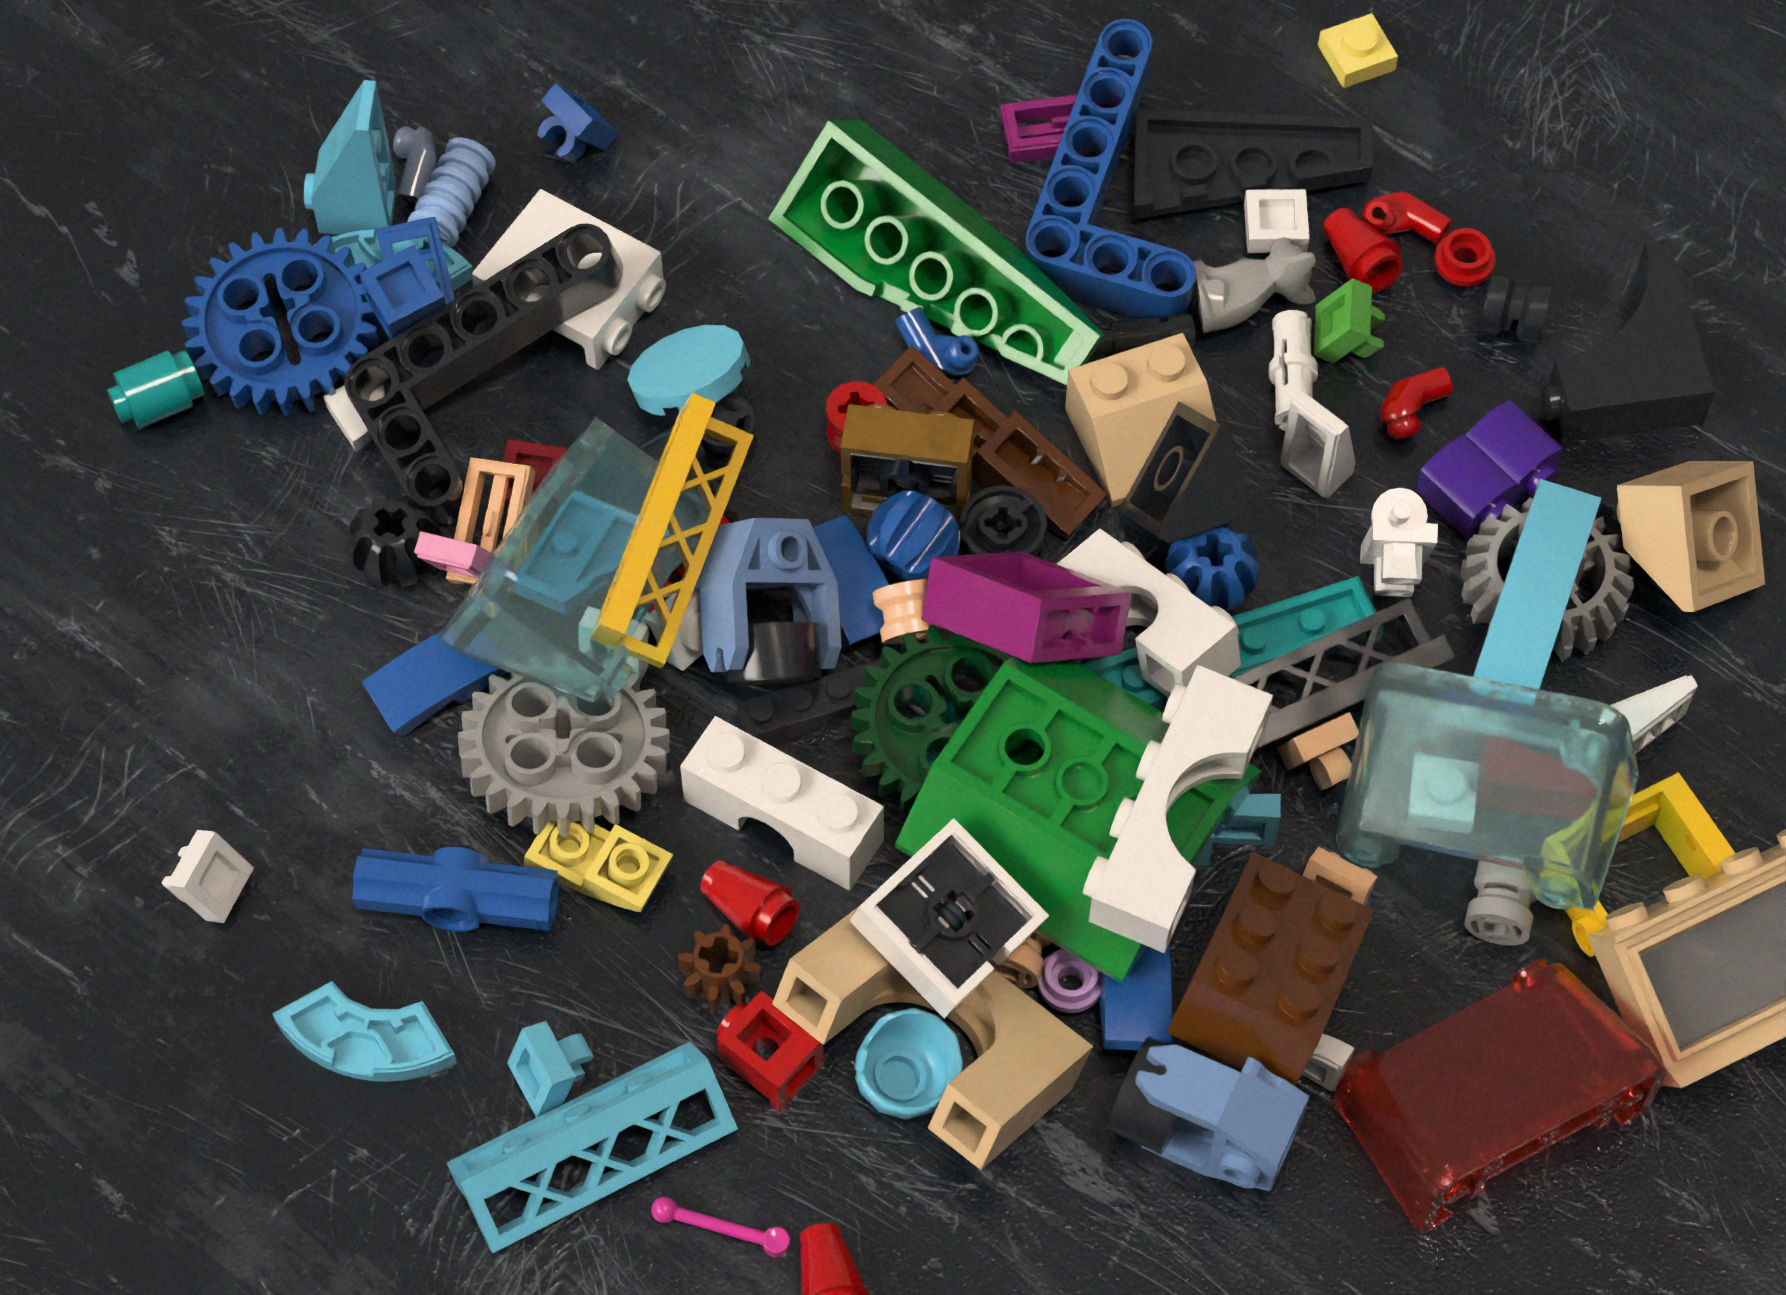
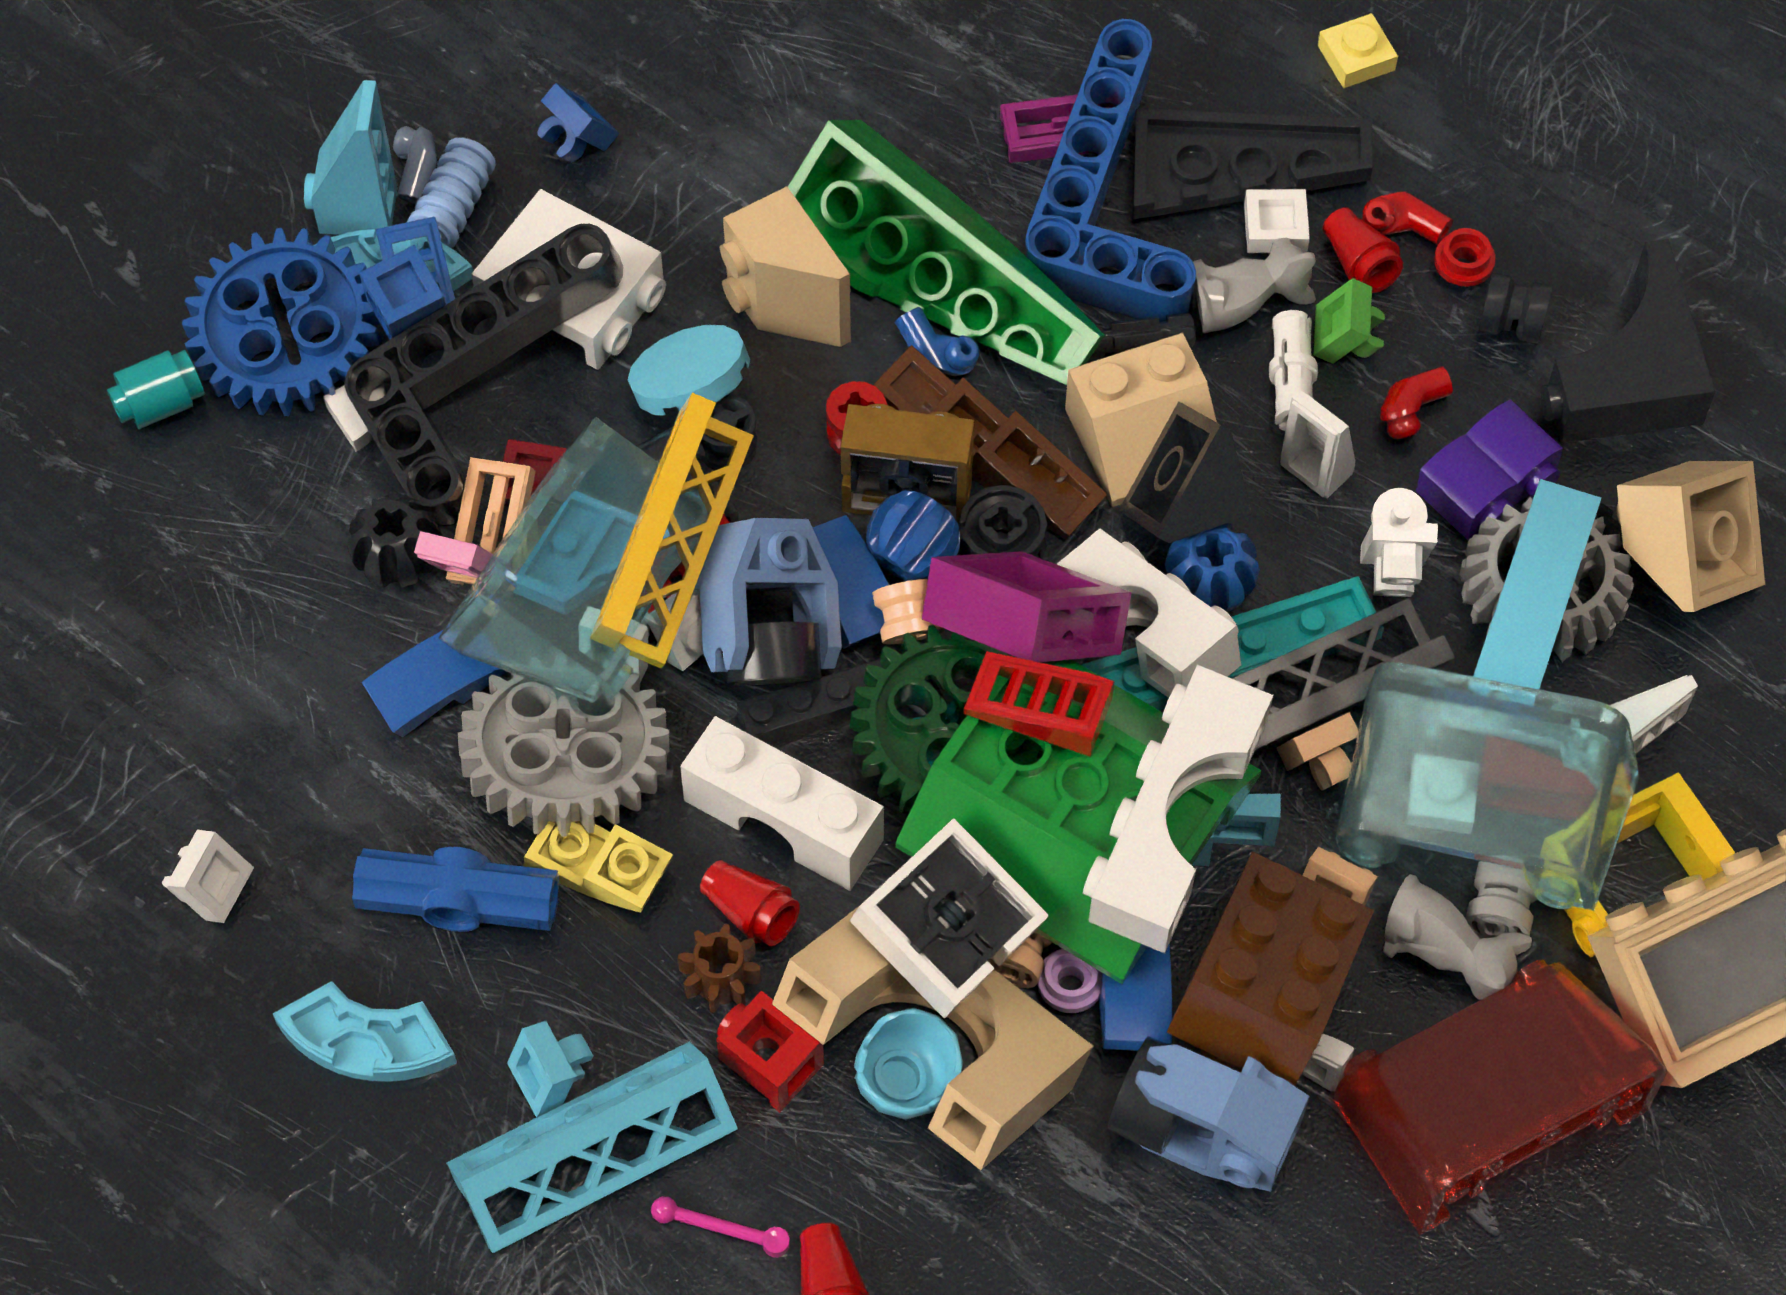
(785, 272): none -> tan slope
(1055, 728): none -> red slope
(1439, 934): none -> light grey animal

